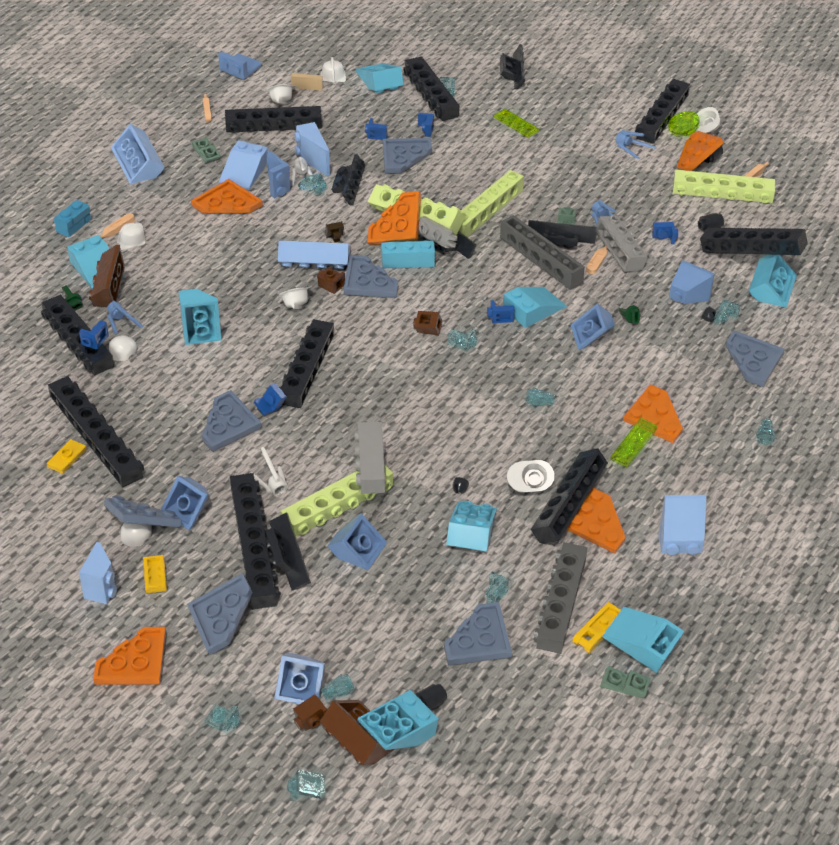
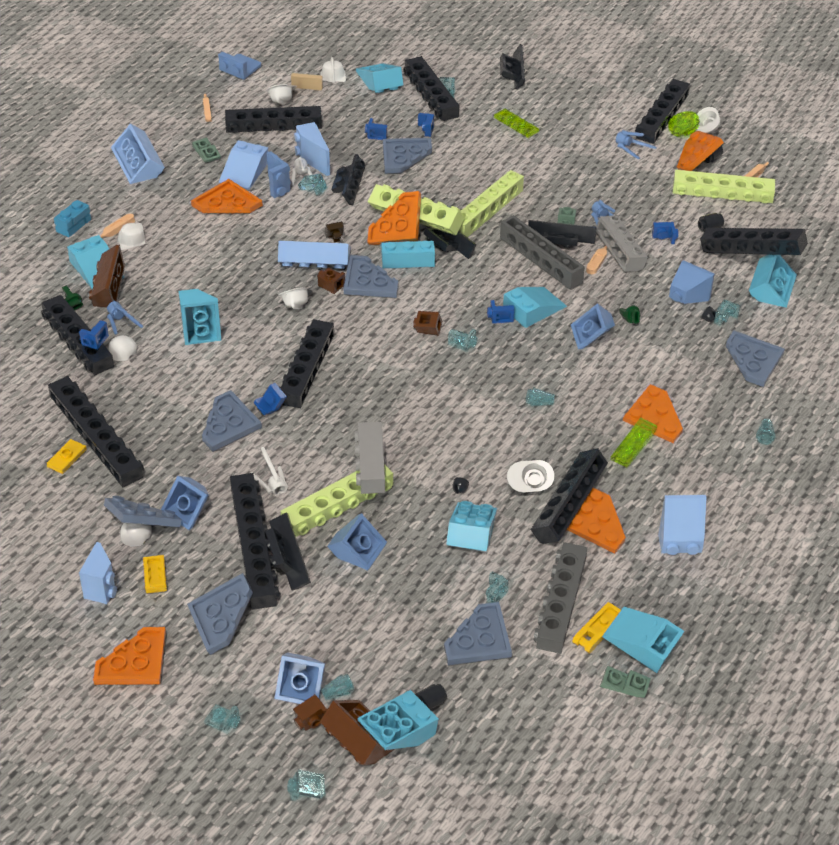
(436, 232): light grey hinge -> none

